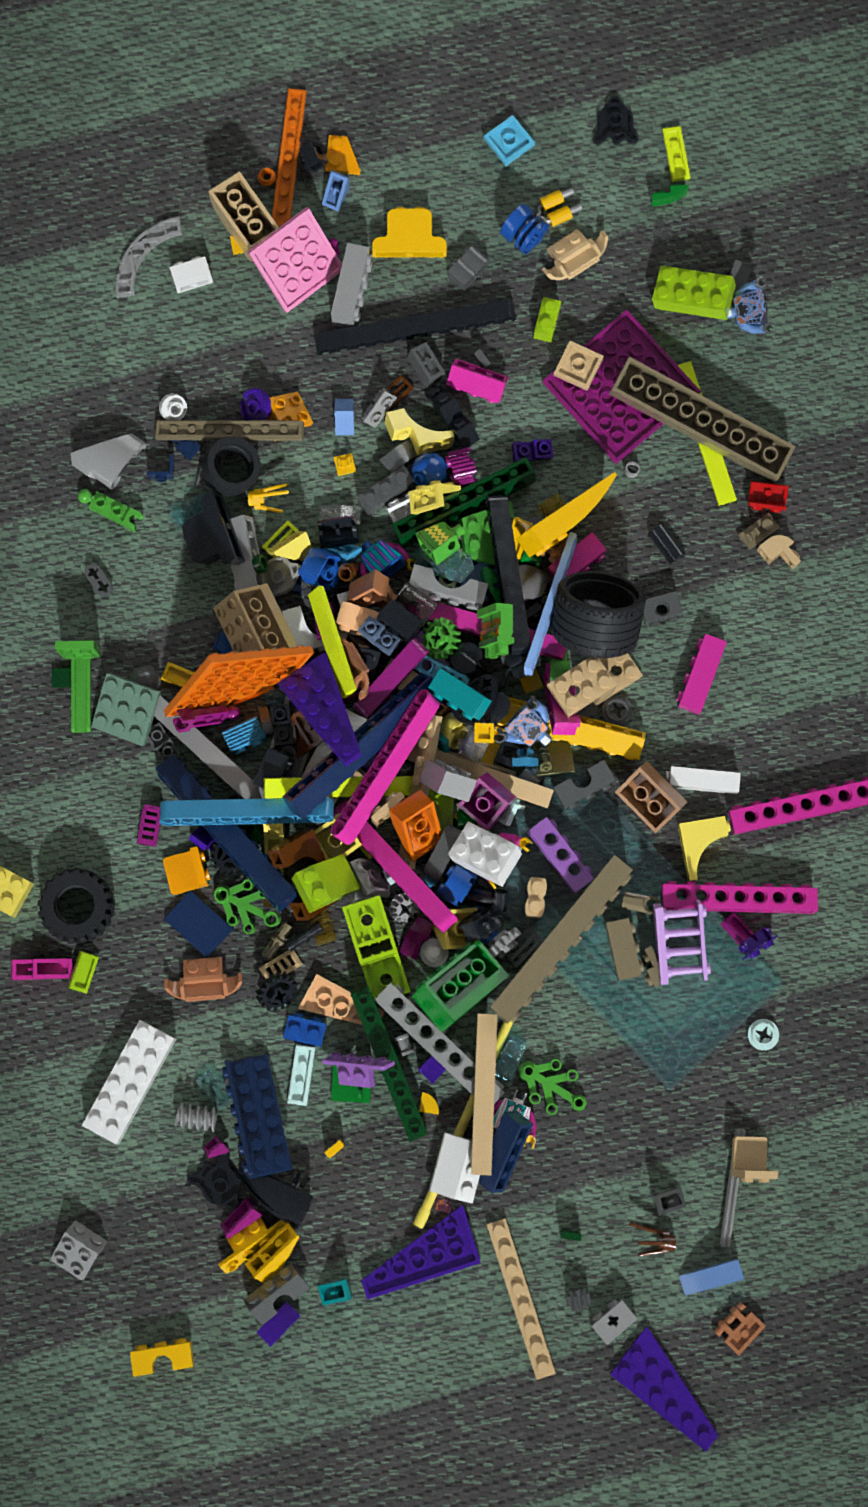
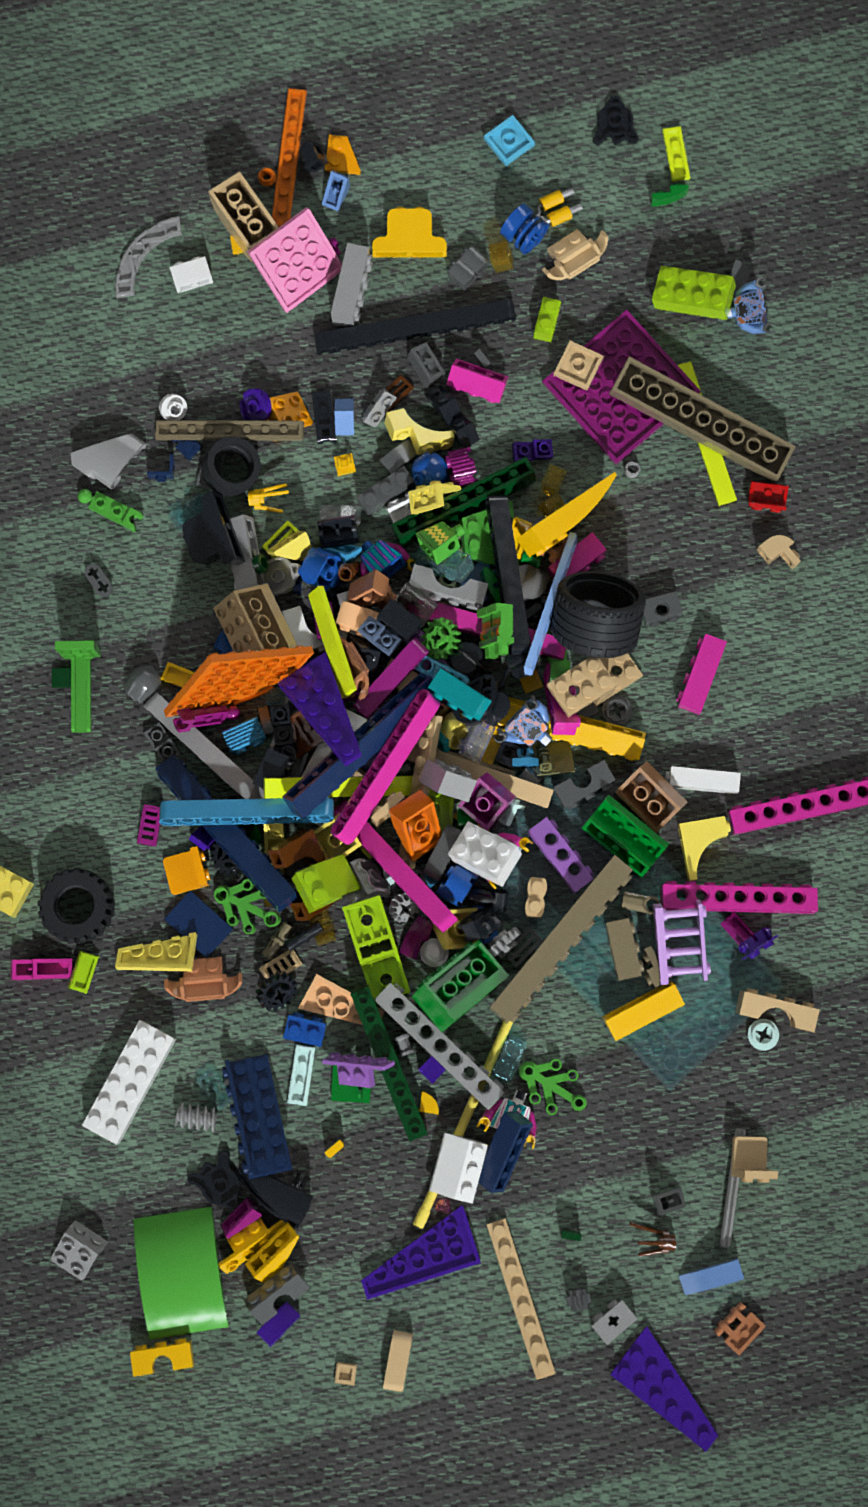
(126, 709): sand green plate -> none
(166, 955): none -> light yellow wing
(179, 1273): none -> bright green slope
(215, 1147): magenta slope -> none
(323, 416): none -> black plate
(335, 1291): teal slope -> none
(345, 1373): none -> tan tile
(397, 1361): none -> tan beam
(483, 732): yellow tile -> none
(484, 1094): tan tile -> none
(501, 257): none -> clear yellow brick
(553, 480): none -> clear yellow brick
(625, 836): none -> green brick
(643, 1010): none -> yellow brick
(666, 543): black brick -> none
(759, 531): dark tan plate -> none
(800, 1016): none -> tan arch

